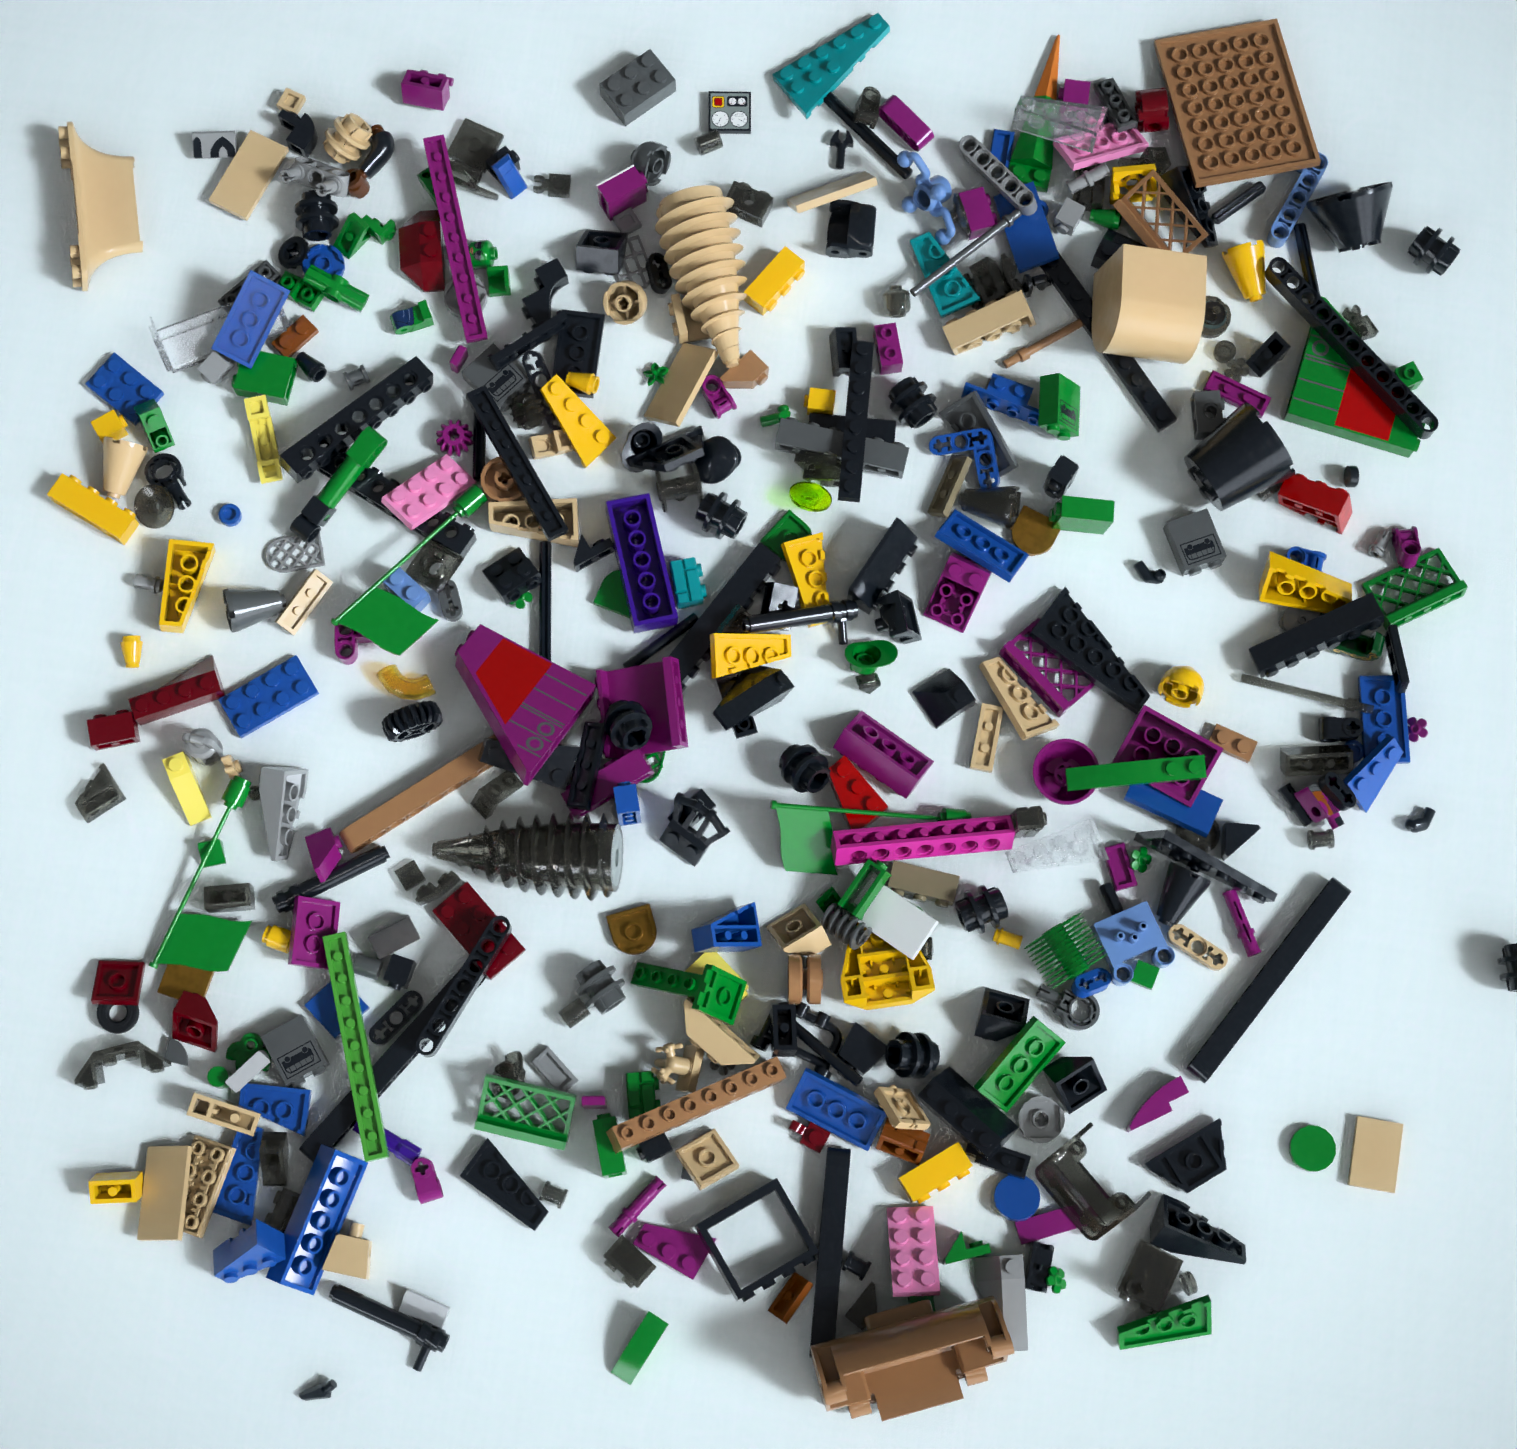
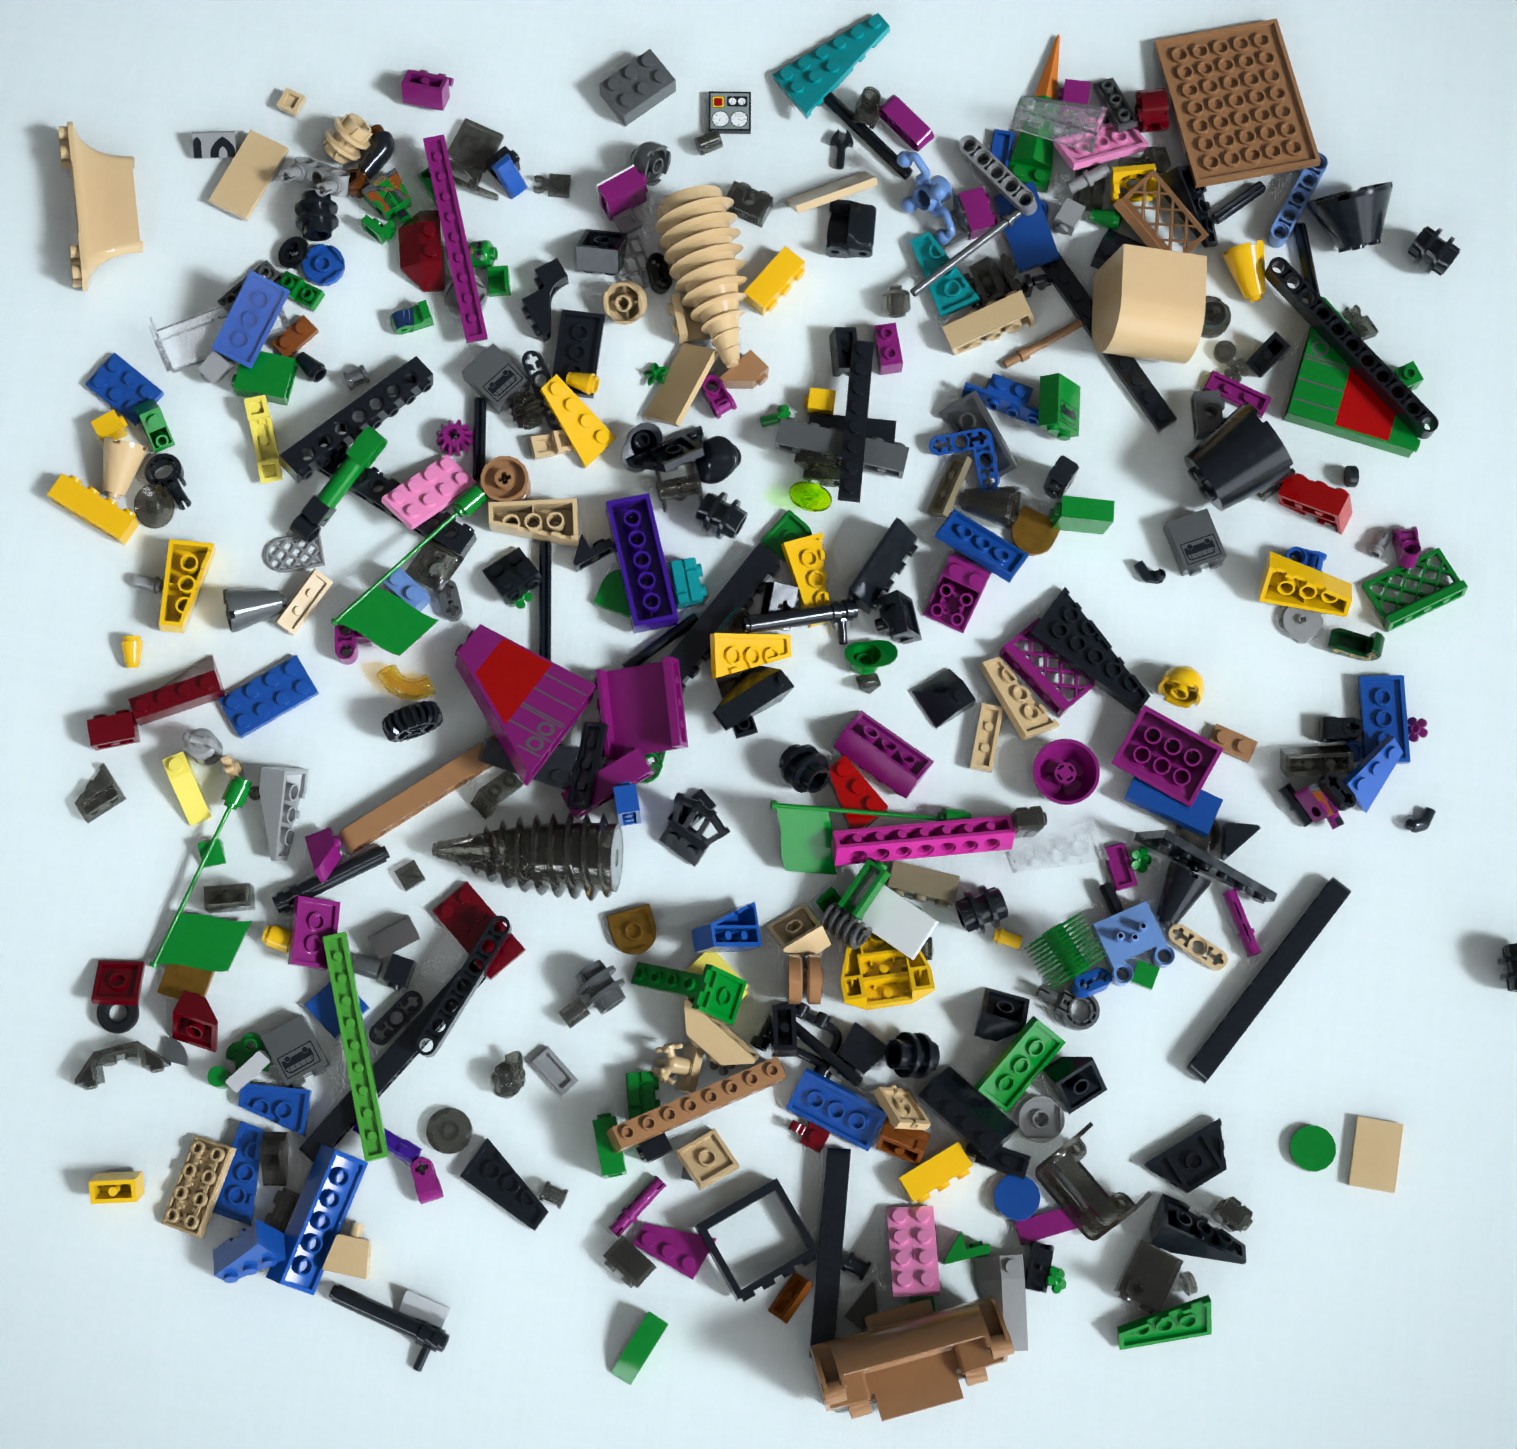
(164, 1193): tan tile -> none
(223, 1113): tan slope -> none
(230, 515): blue tile -> none
(303, 132): black brick -> none
(319, 1391): black bar -> none
(335, 288): green piece -> none
(352, 235): green slope -> none
(388, 197): none -> torso
(430, 893): clear smoke slope -> none
(449, 1131): none -> clear smoke tile
(458, 358): magenta tile -> none
(517, 463): black plate -> none
(520, 1129): green fence -> none
(529, 340): black hinge -> none
(594, 1102): magenta tile -> none
(627, 724): black piece -> none
(915, 405): black piece -> none
(1136, 773): green slope -> none
(1158, 1103): magenta slope -> none
(1232, 1215): none -> clear smoke brick
(1317, 635): black brick -> none
(1320, 839): clear smoke bush -> none
(1349, 704): clear smoke bar -> none
(1396, 659): black tile -> none

